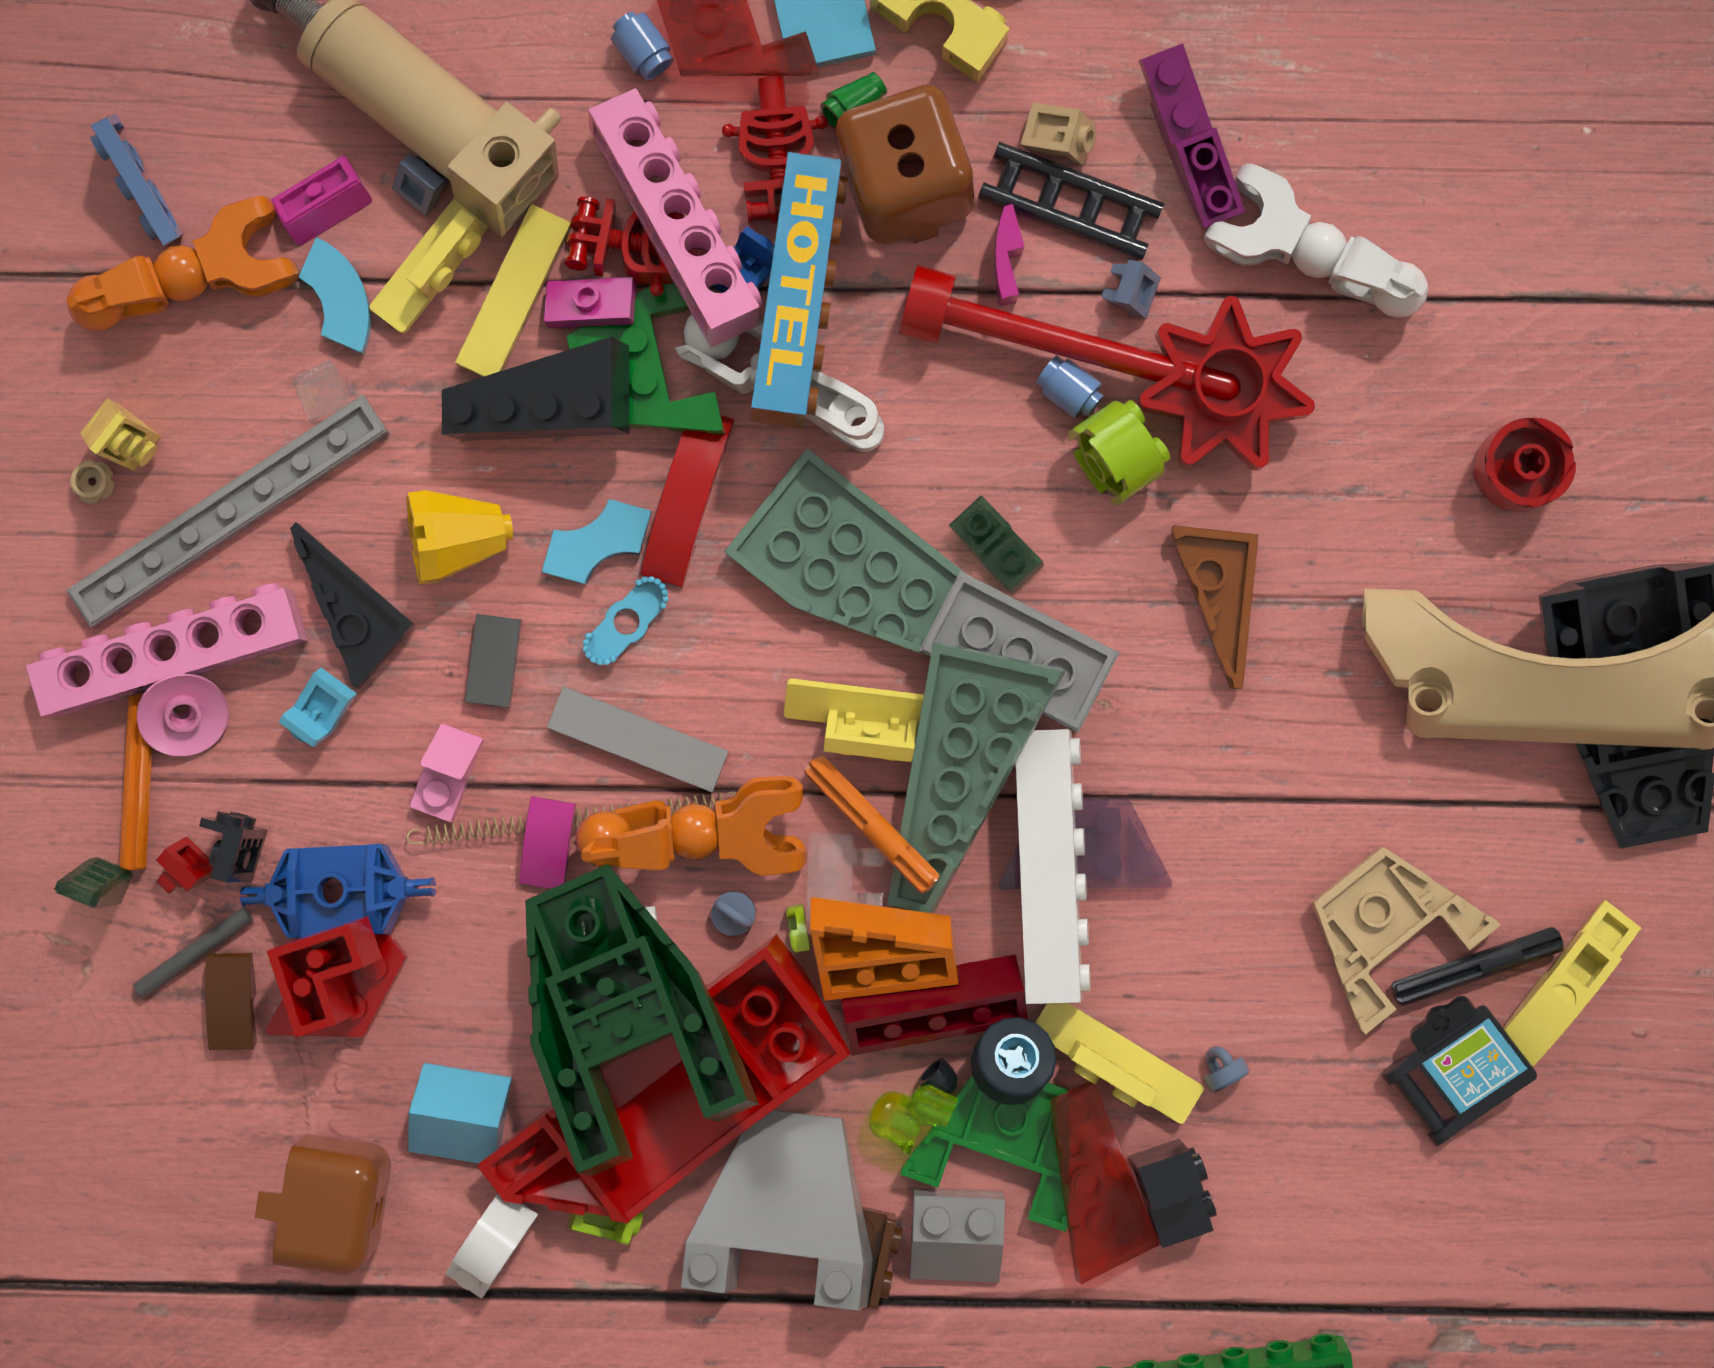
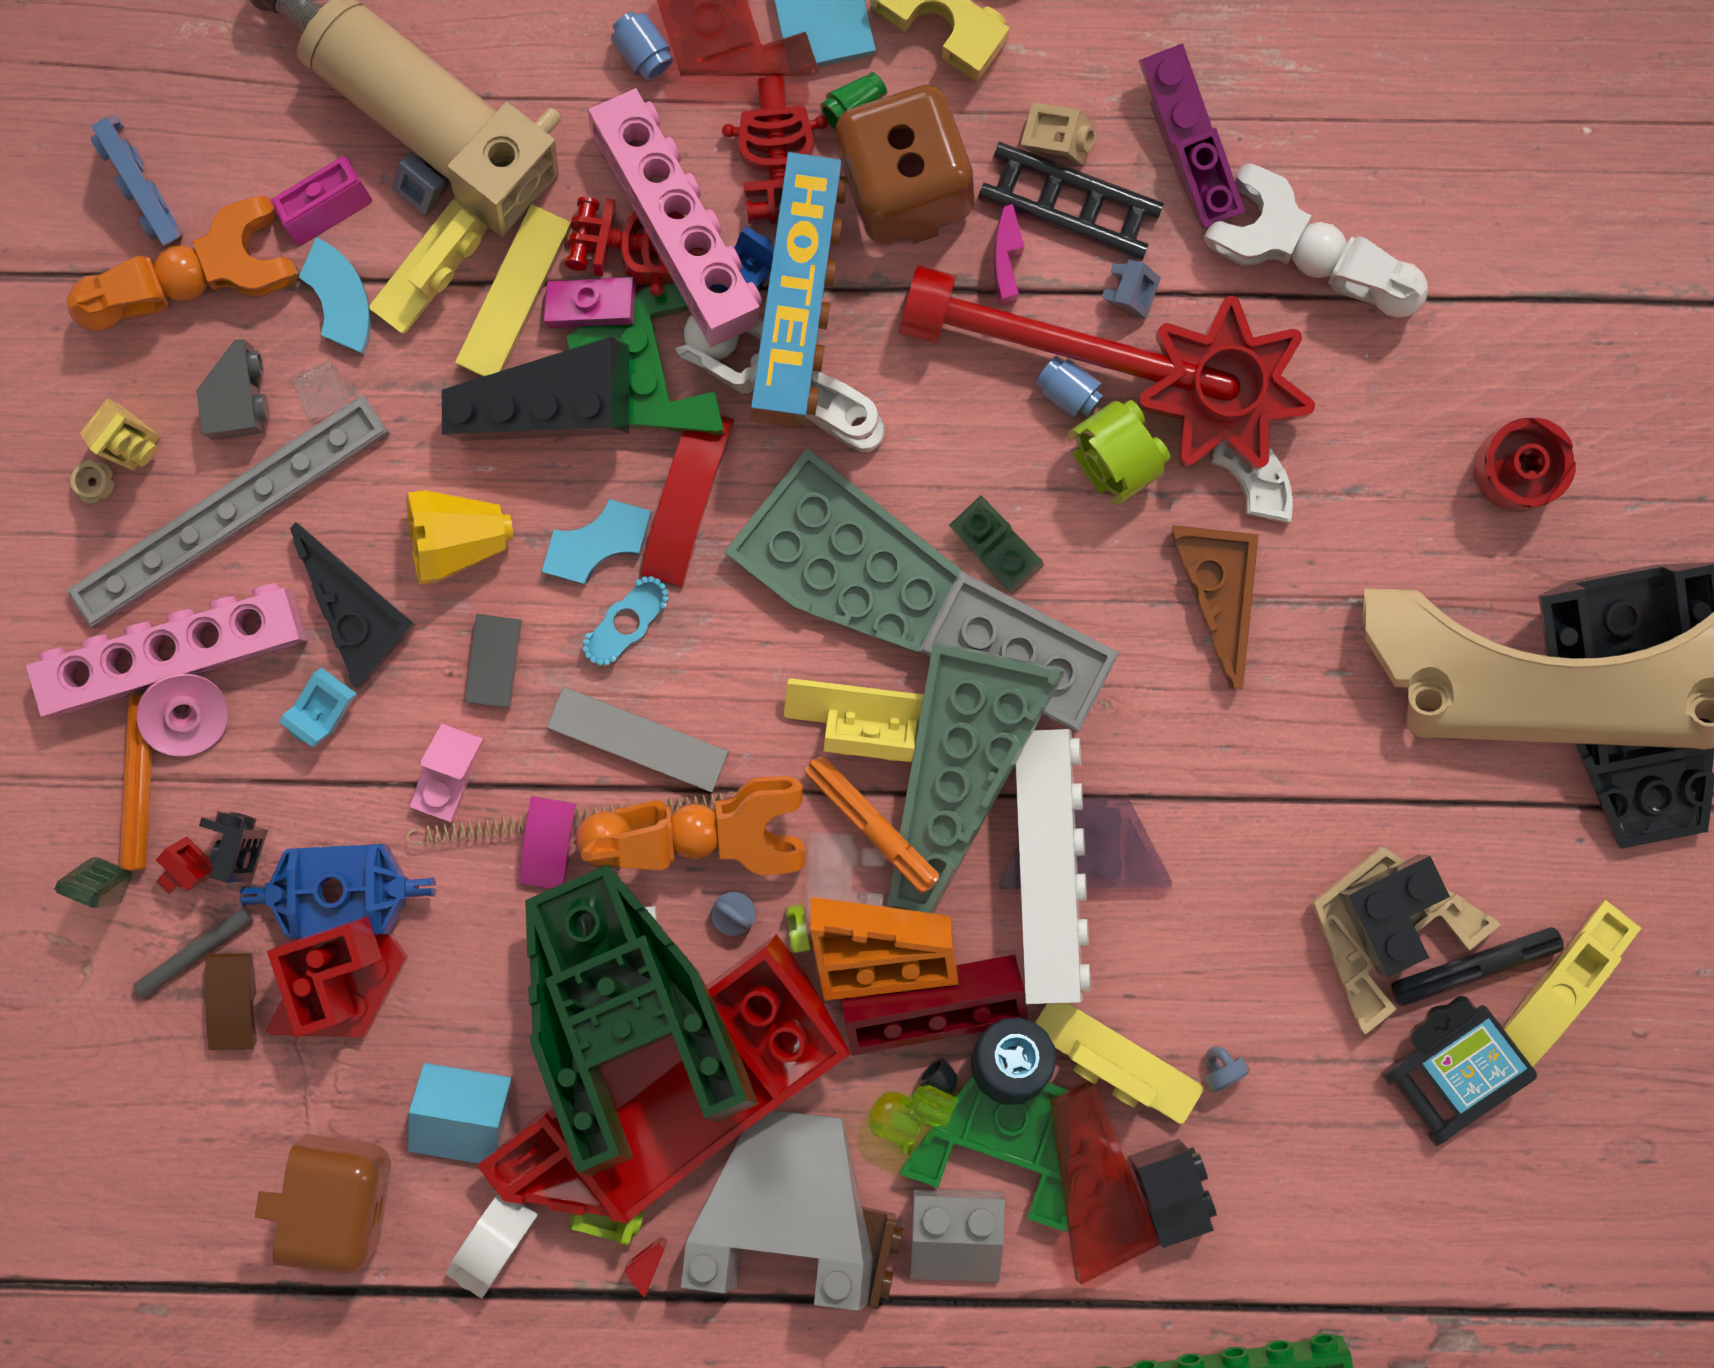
(231, 395): none -> dark grey slope
(643, 1265): none -> red slope
(1265, 491): none -> white tile
(1383, 912): none -> black brick

